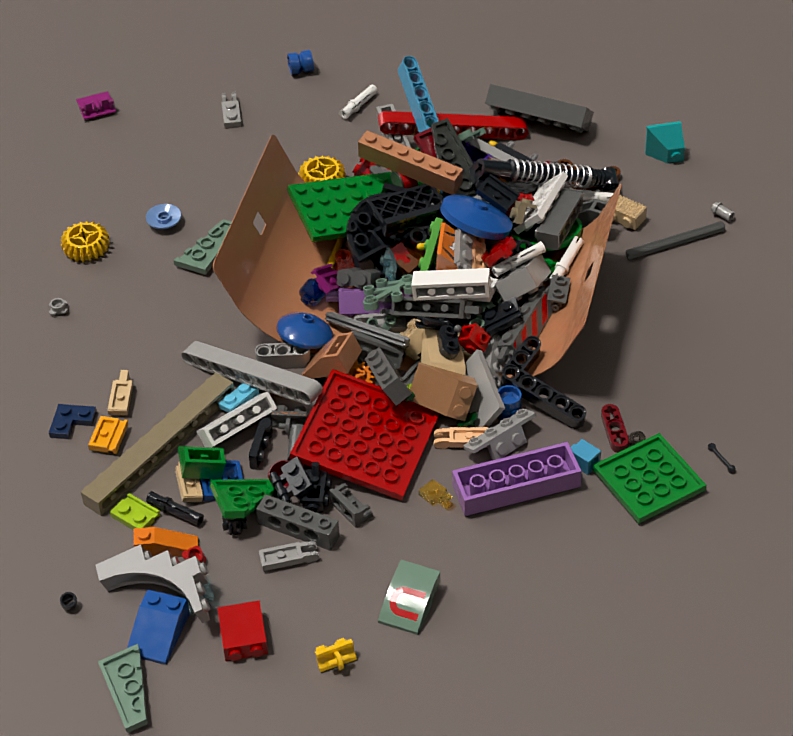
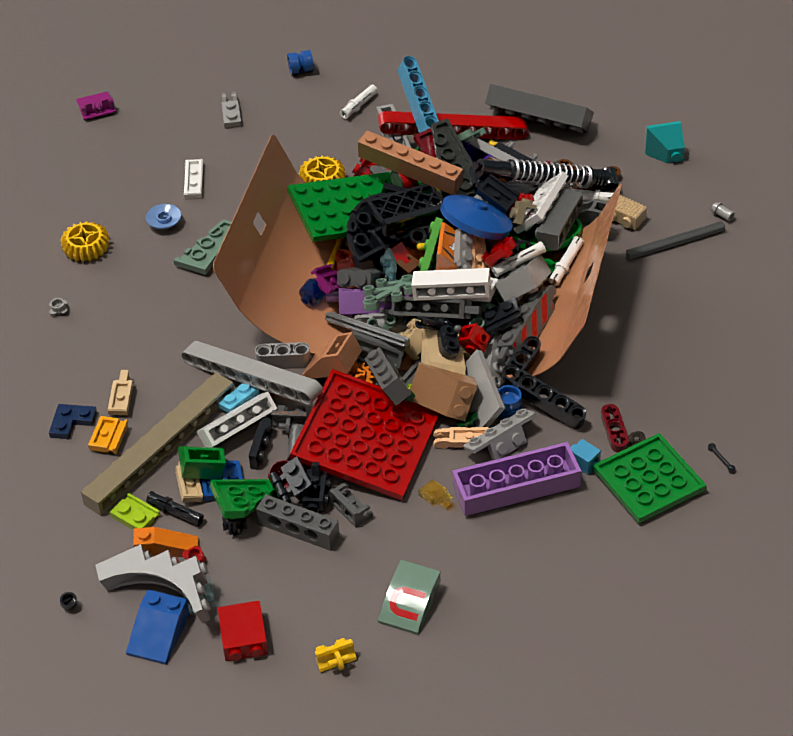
(126, 686): sand green wing -> none
(193, 179): none -> white tile
(288, 555): light grey hinge -> none
(304, 330): blue dish -> none
(558, 291): dark grey hinge -> none

